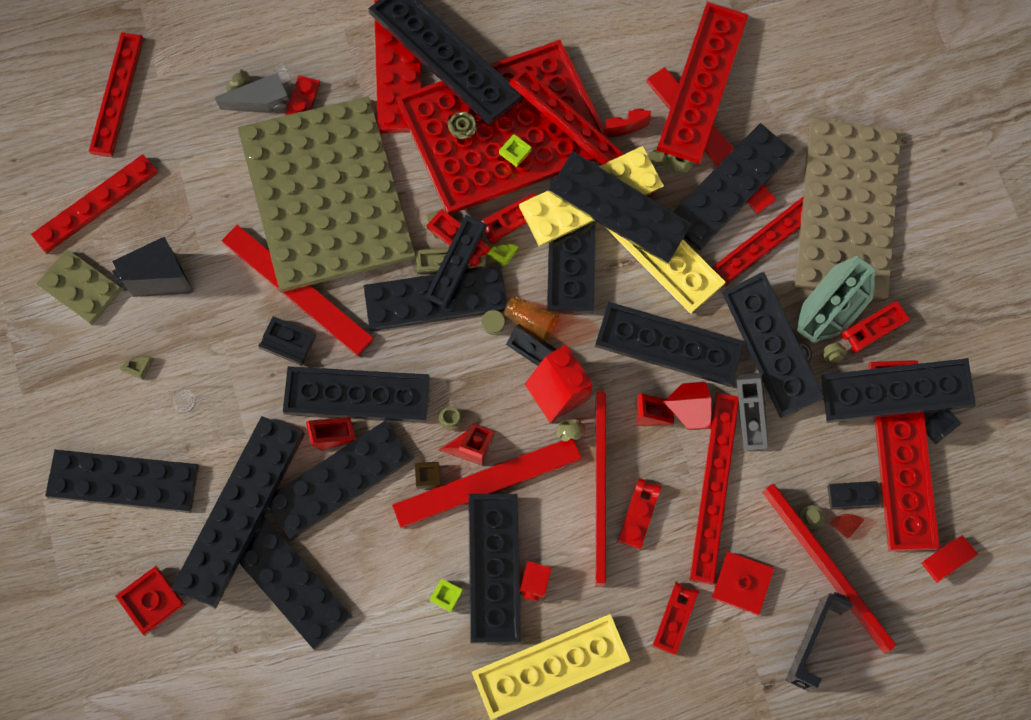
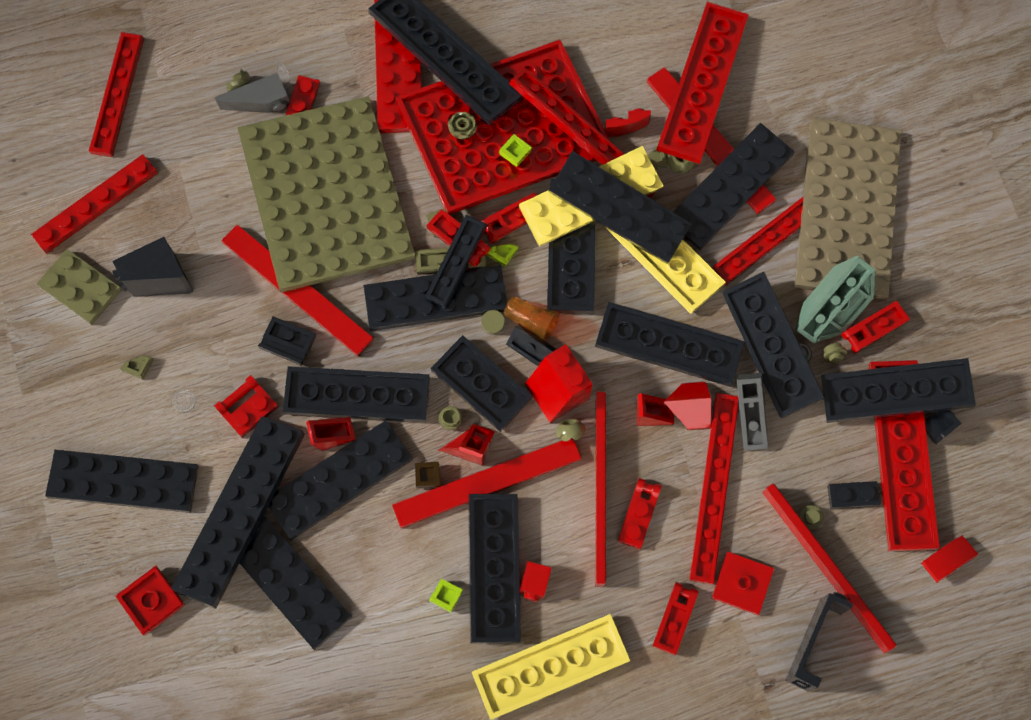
(250, 412): none -> red plate
(481, 383): none -> black plate
(846, 524): clear red tile -> none

